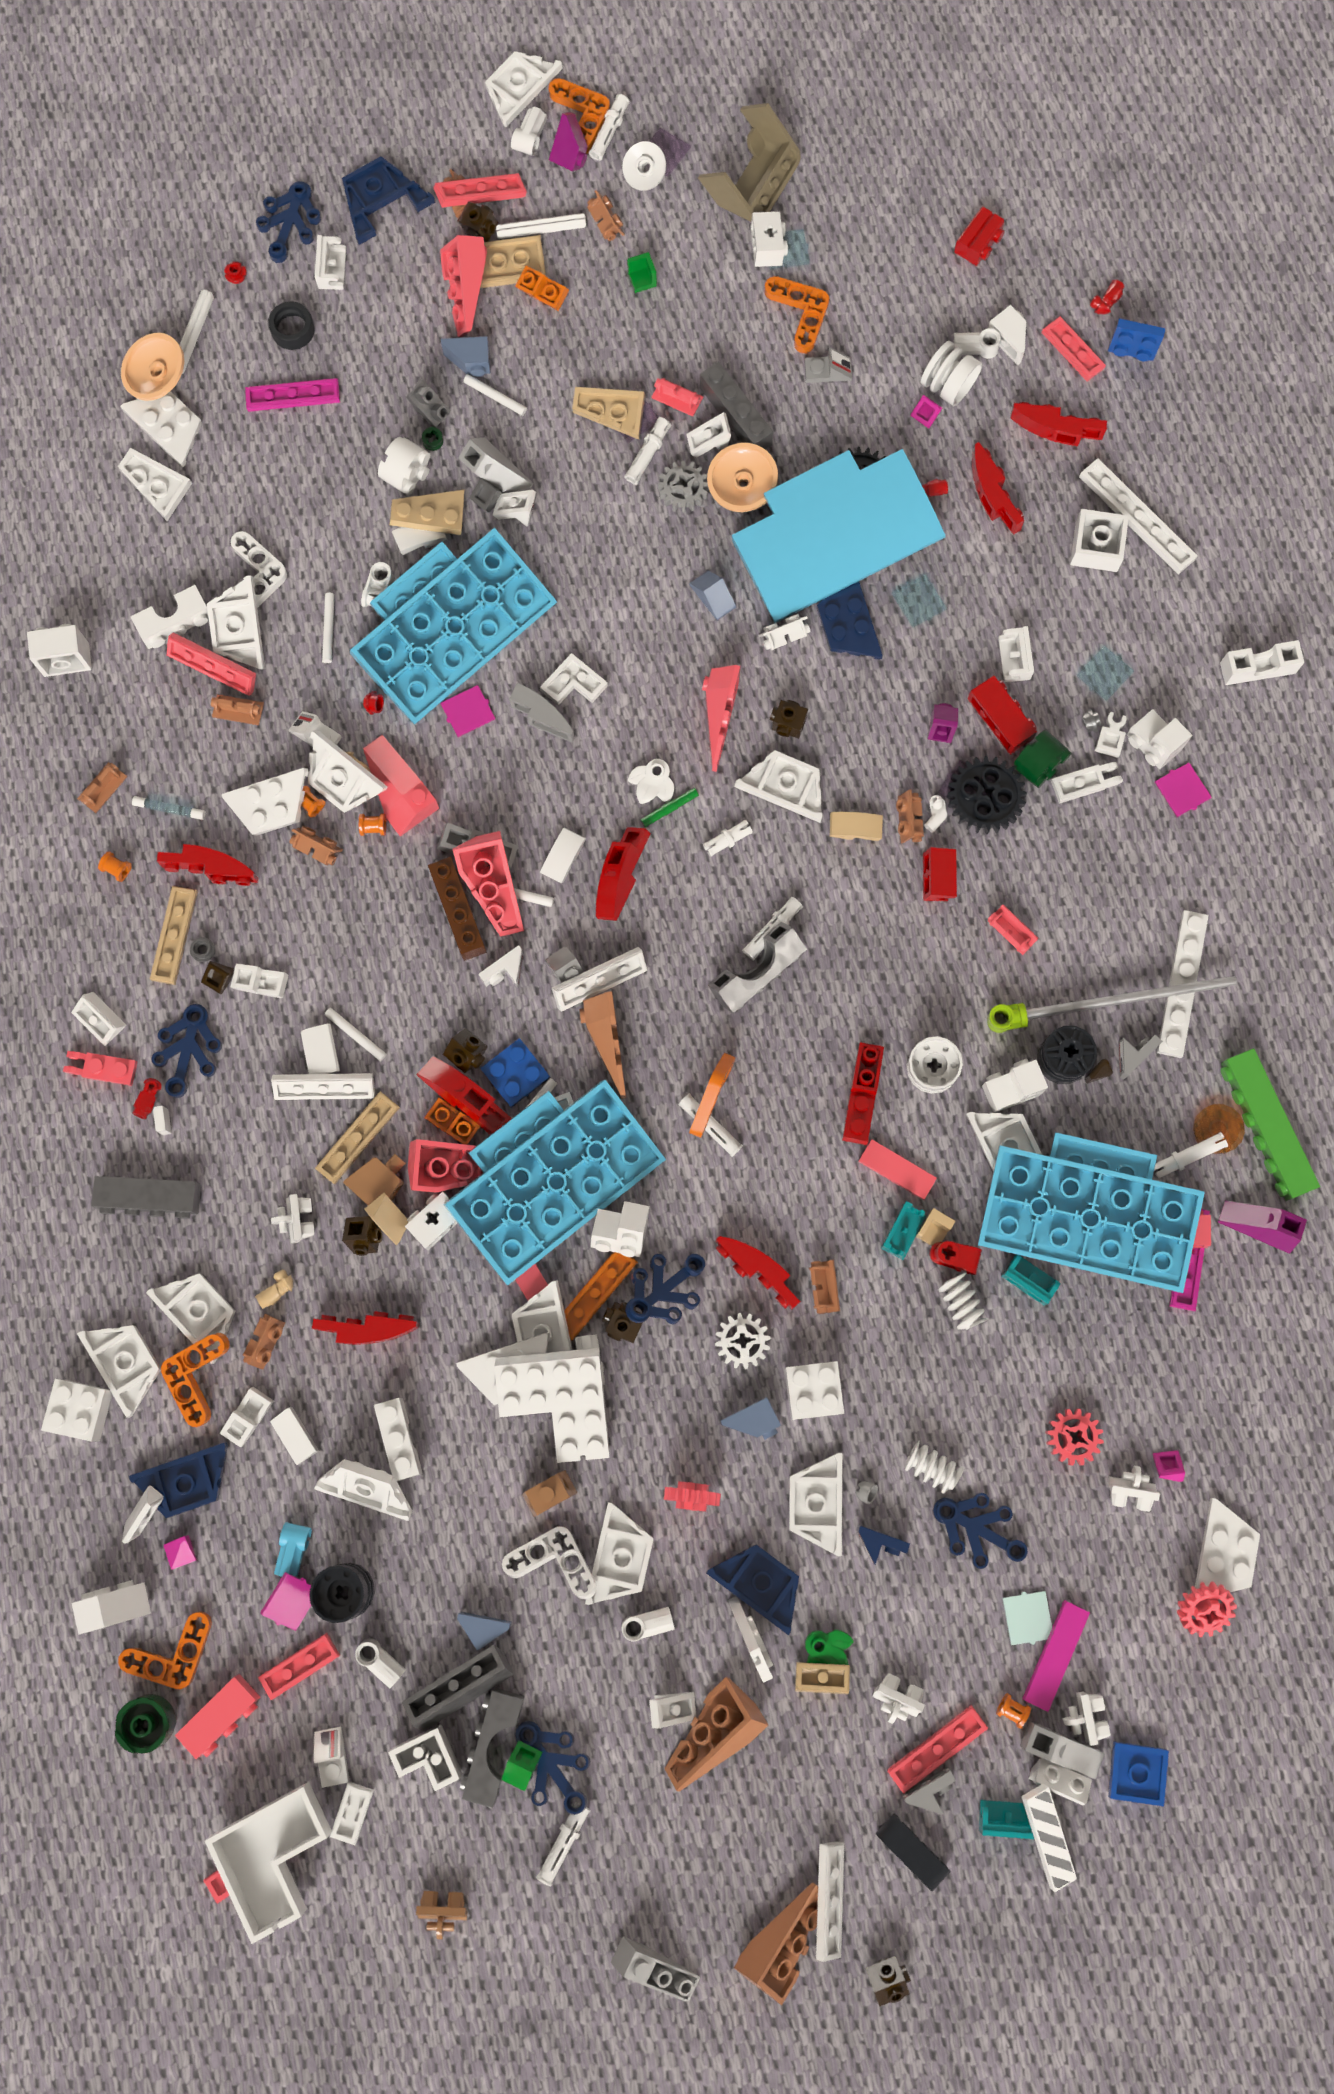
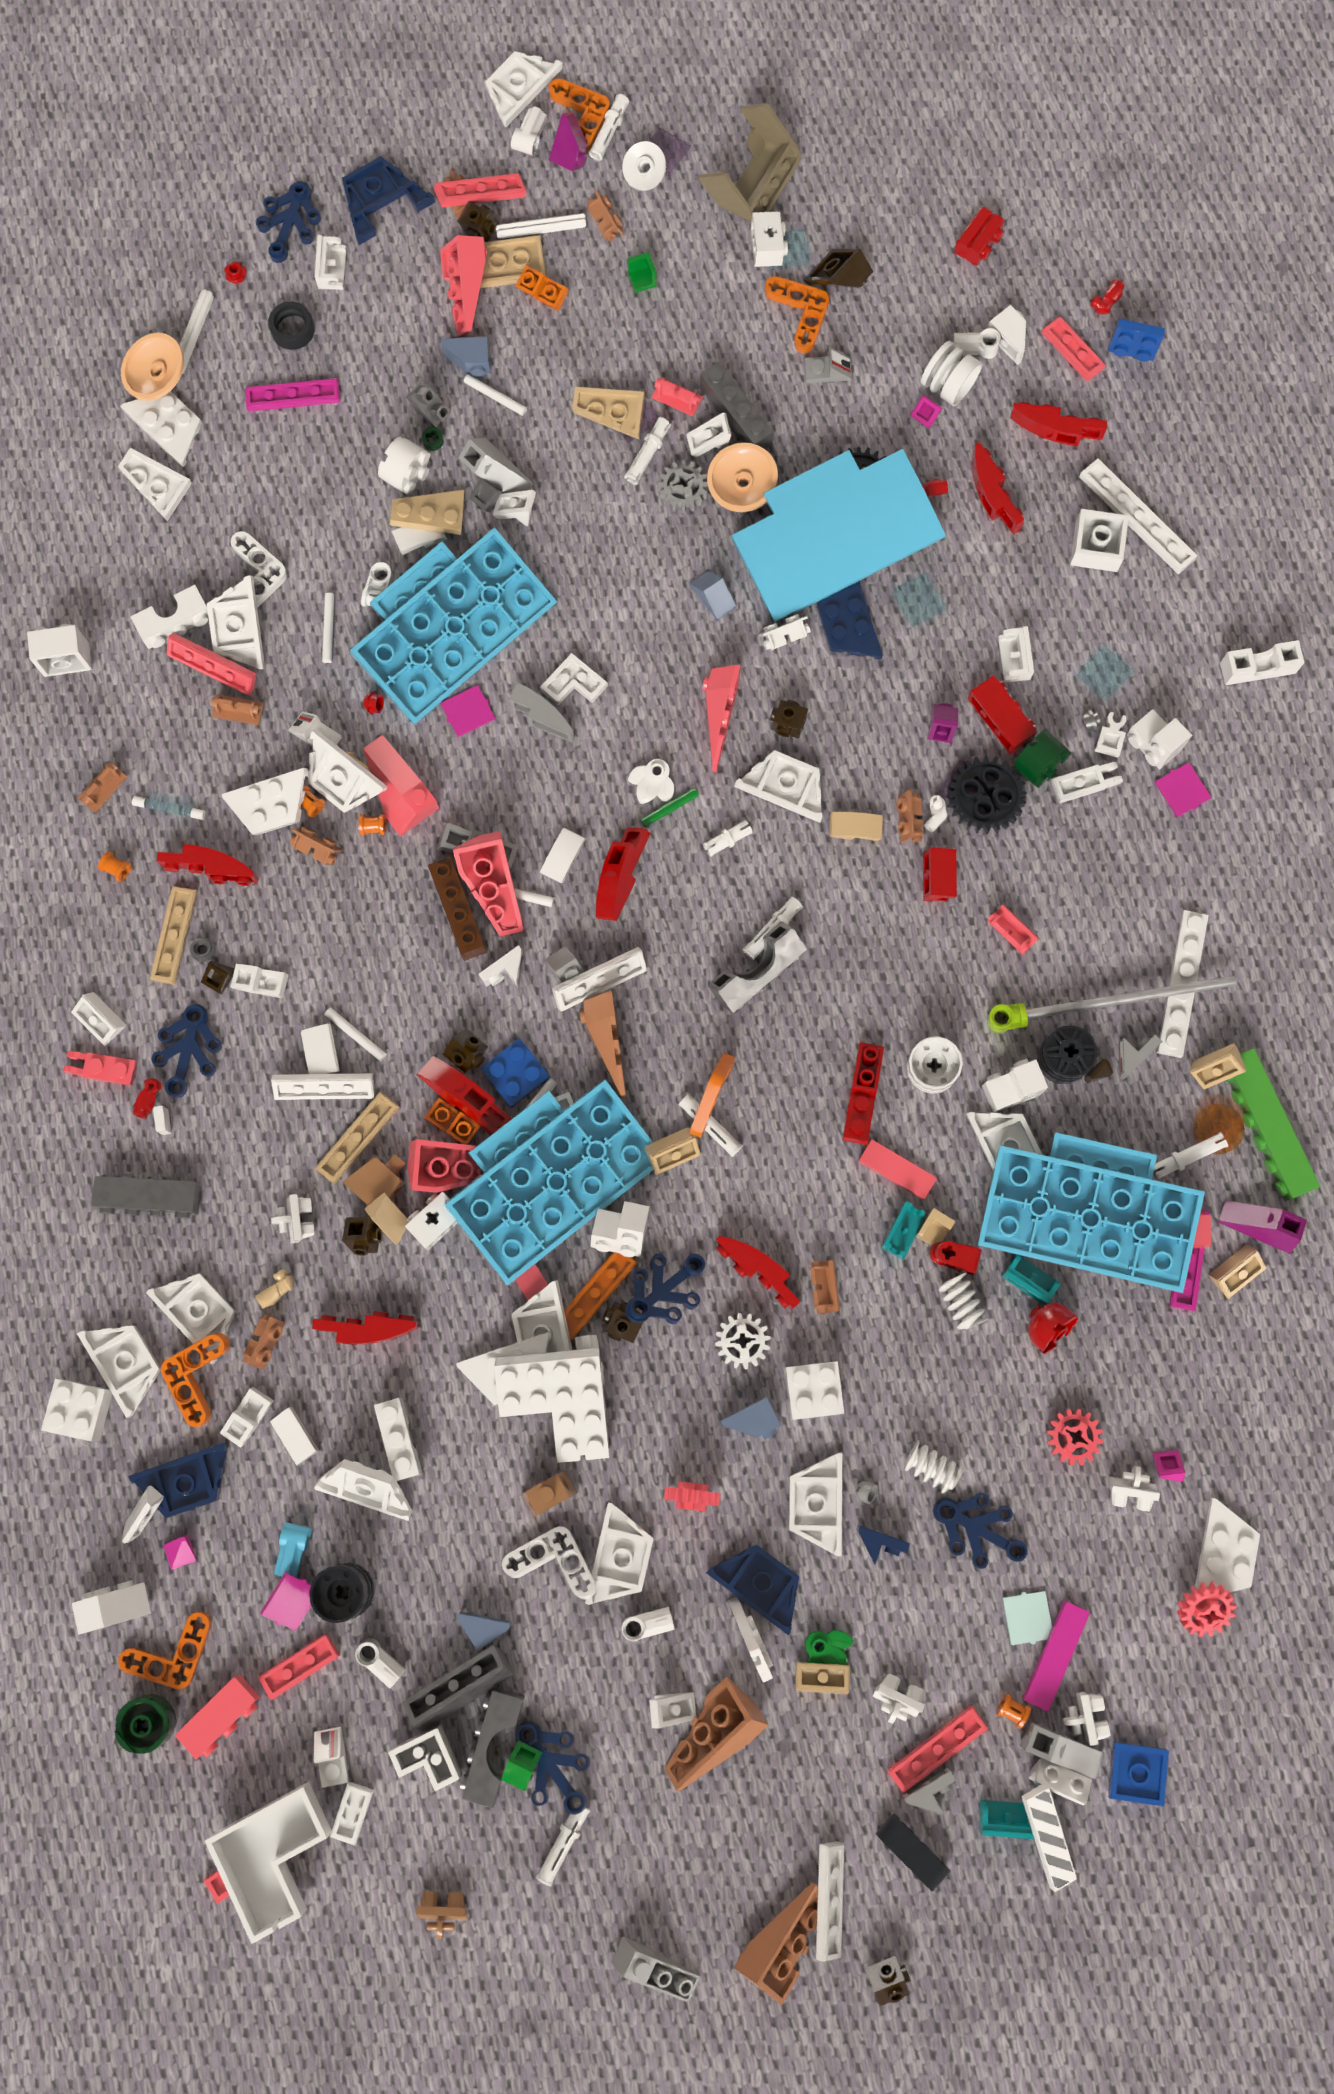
(672, 1151): none -> tan slope
(841, 269): none -> dark brown slope
(1049, 1325): none -> red cylinder
(1218, 1066): none -> tan slope
(1238, 1270): none -> tan slope

